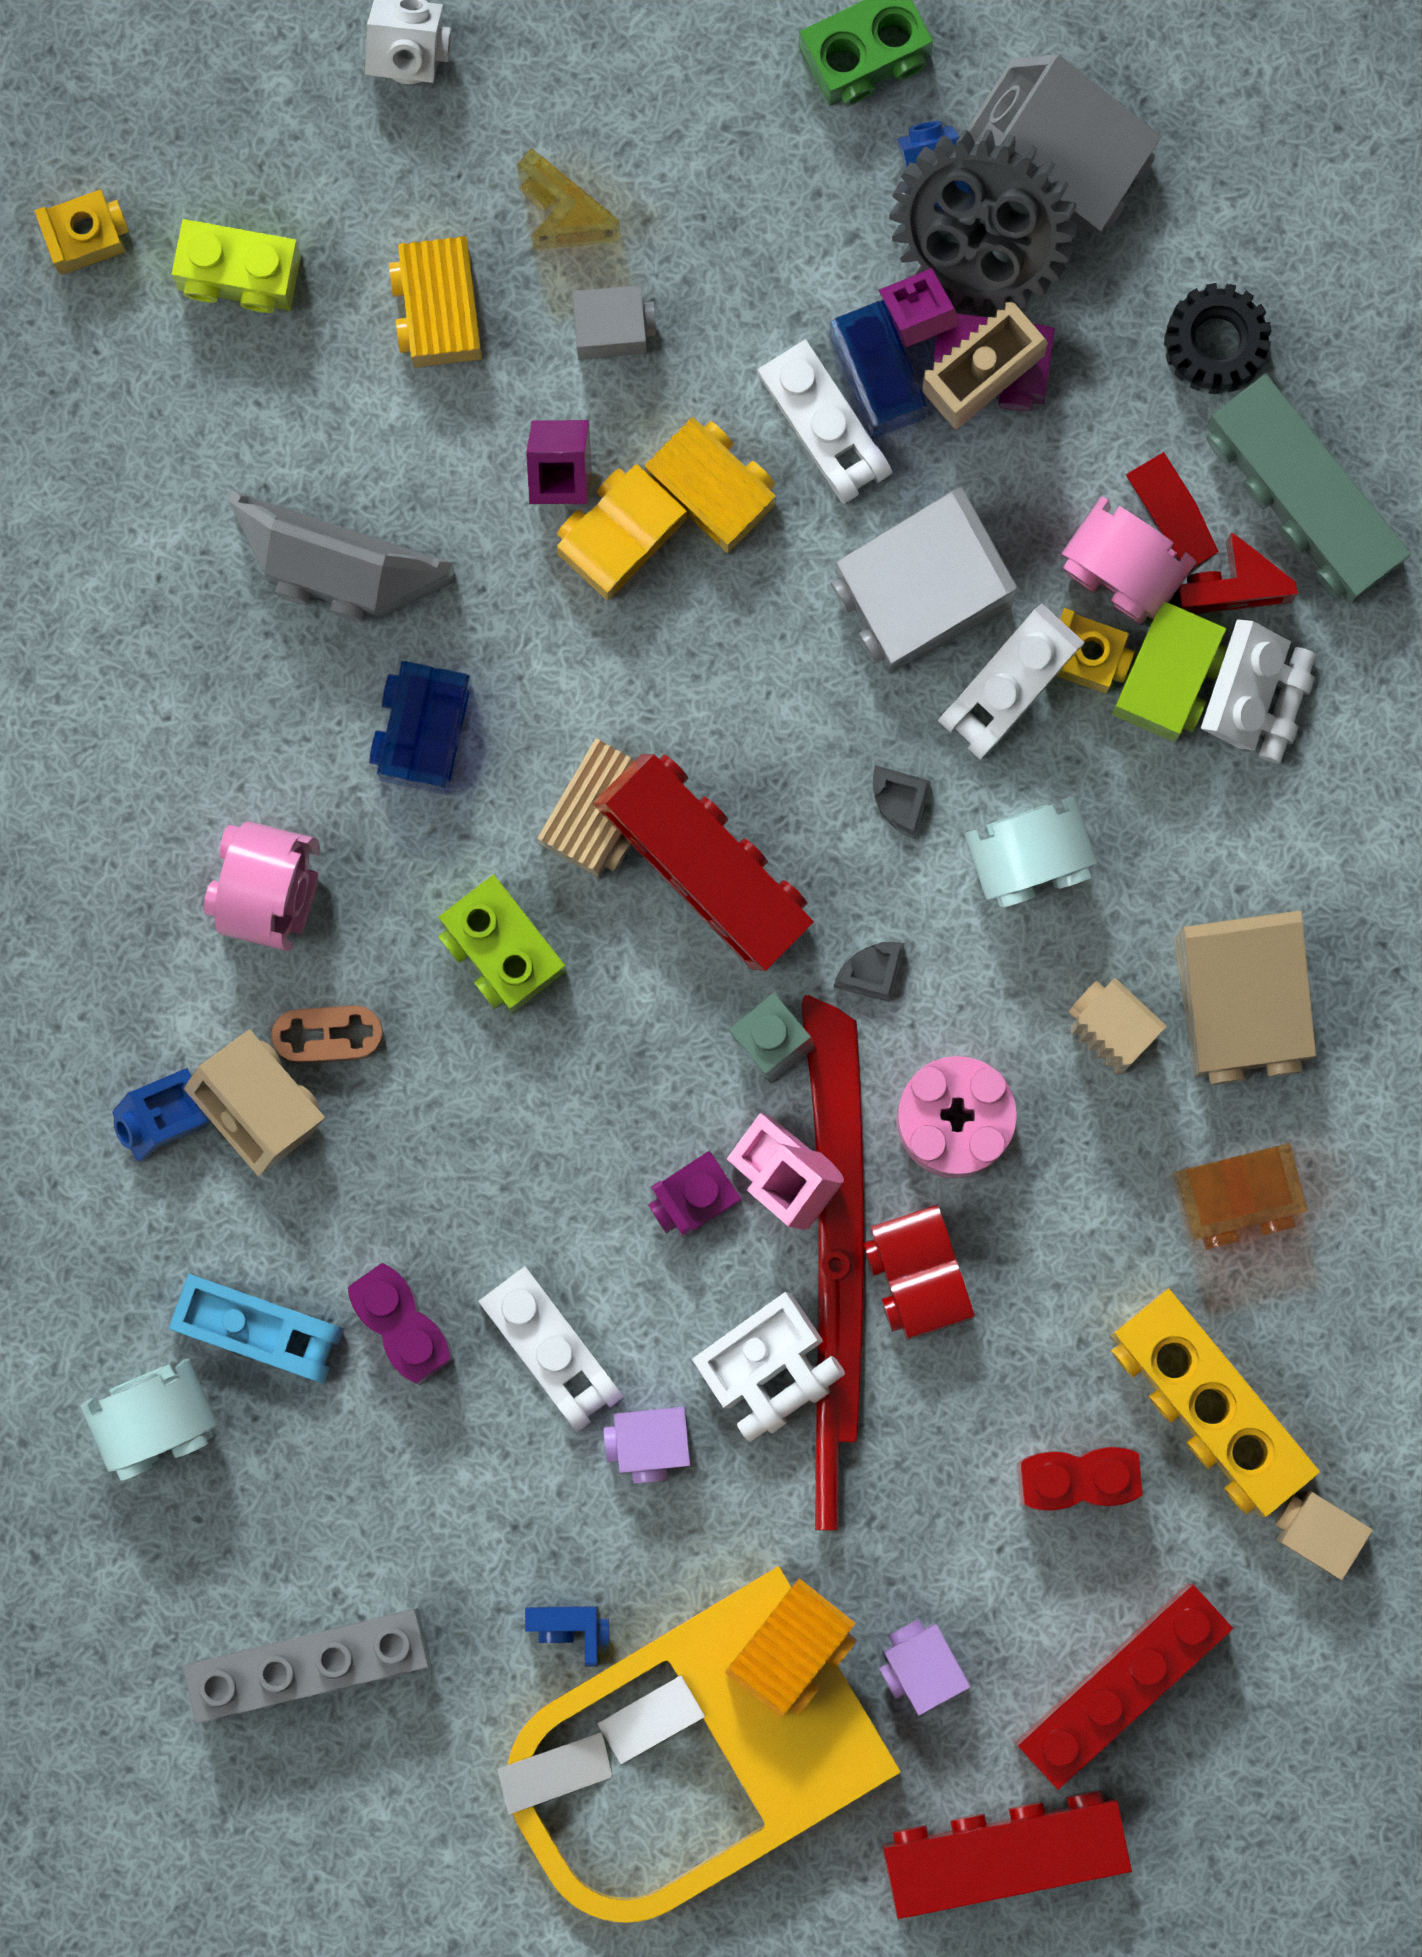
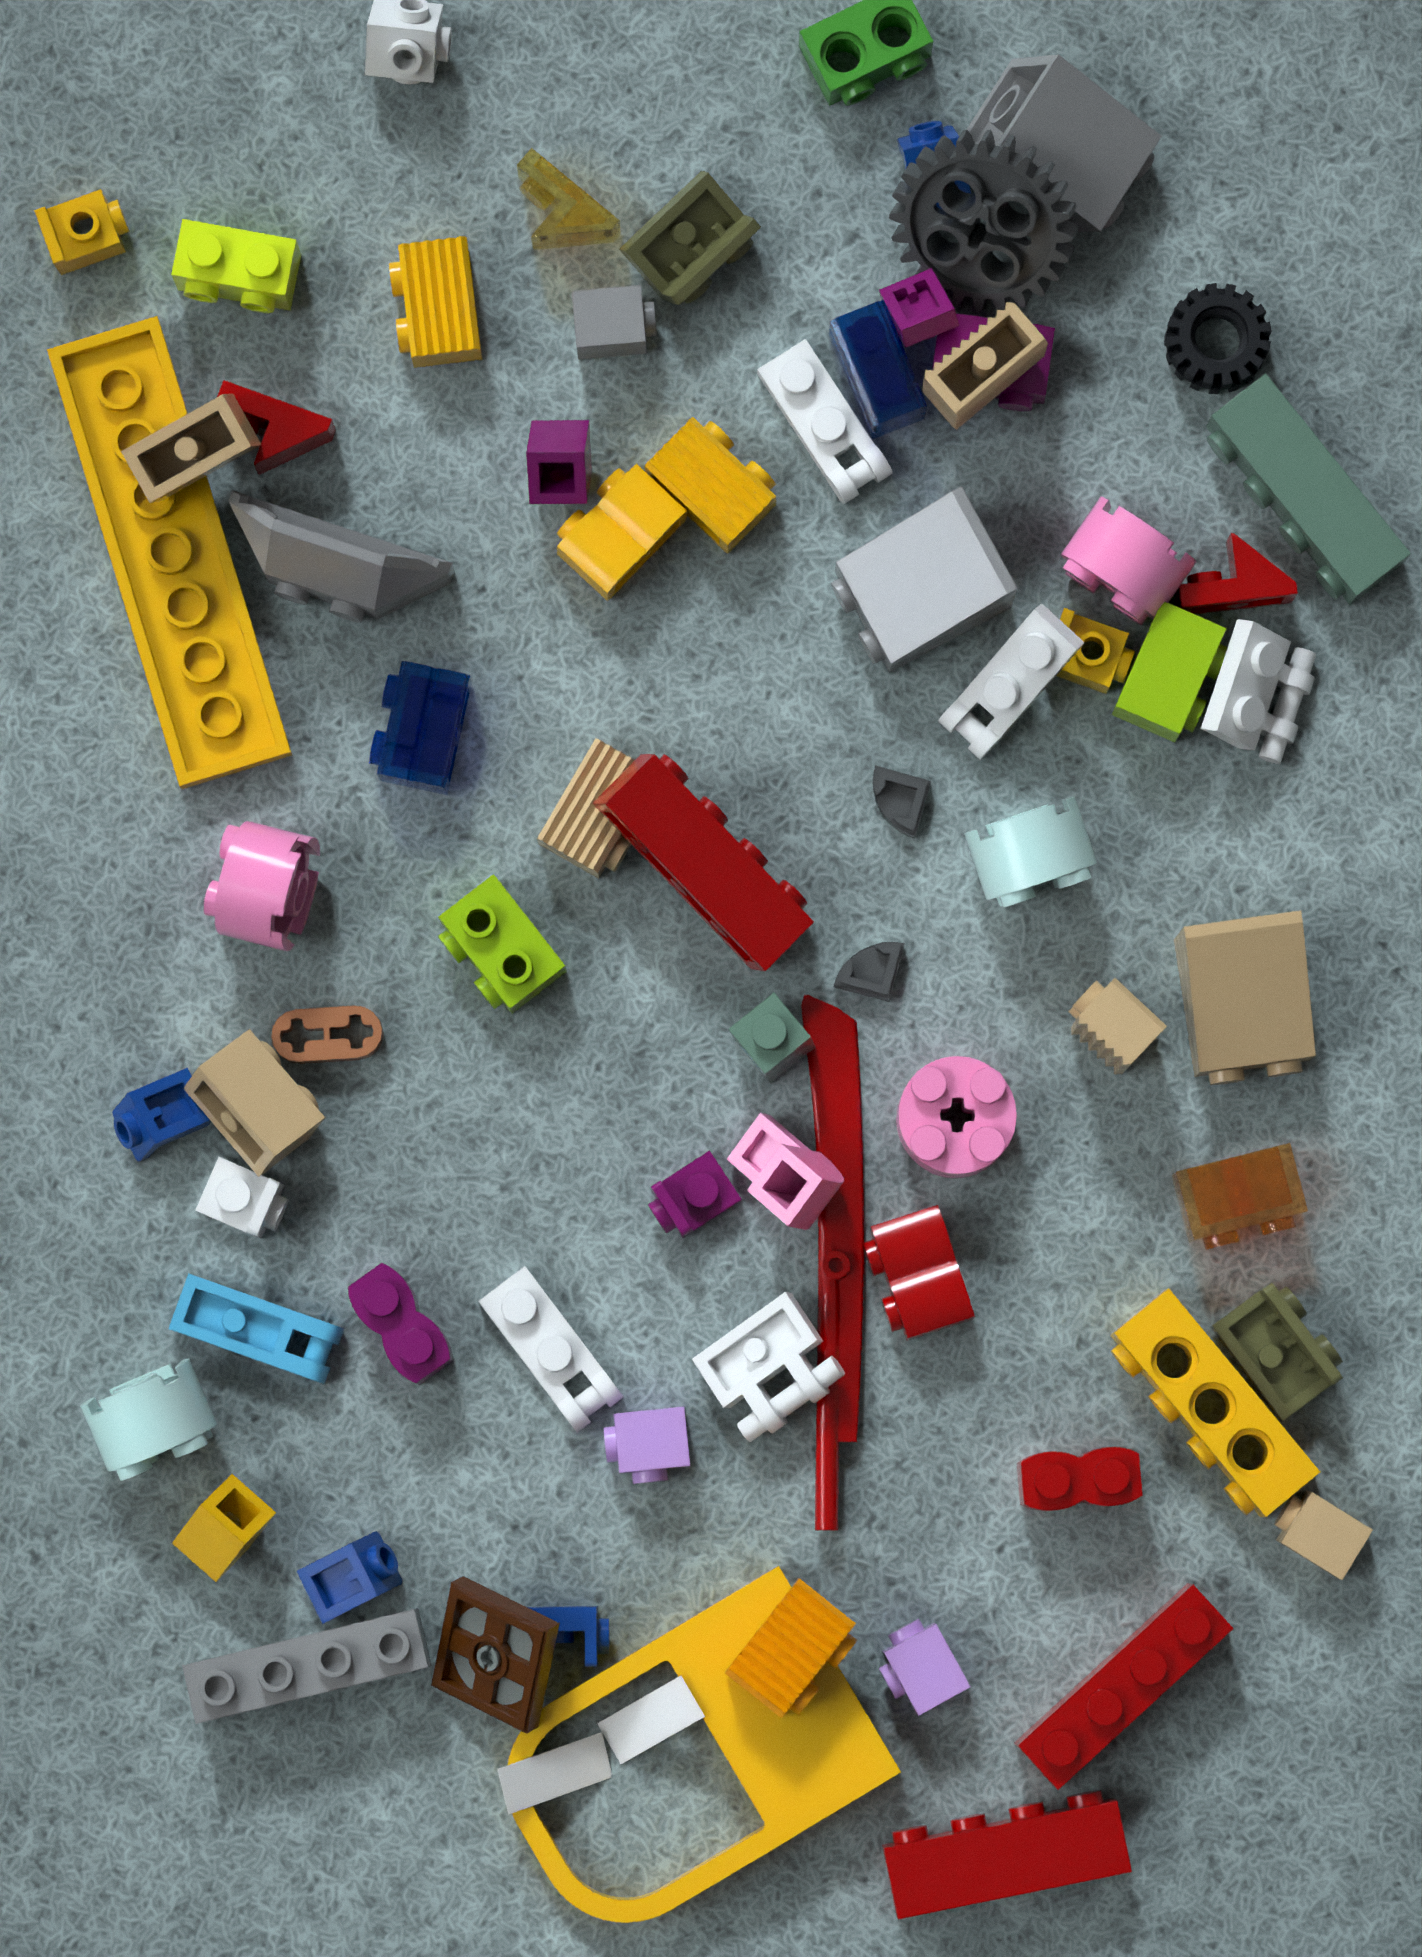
(169, 561): none -> yellow plate
(191, 448): none -> tan brick
(223, 1527): none -> yellow brick
(243, 1199): none -> white bracket
(288, 428): none -> red slope
(350, 1576): none -> blue bracket
(495, 1654): none -> reddish brown piece
(690, 240): none -> olive bracket
(1173, 508): red sticker -> none
(1278, 1350): none -> olive bracket

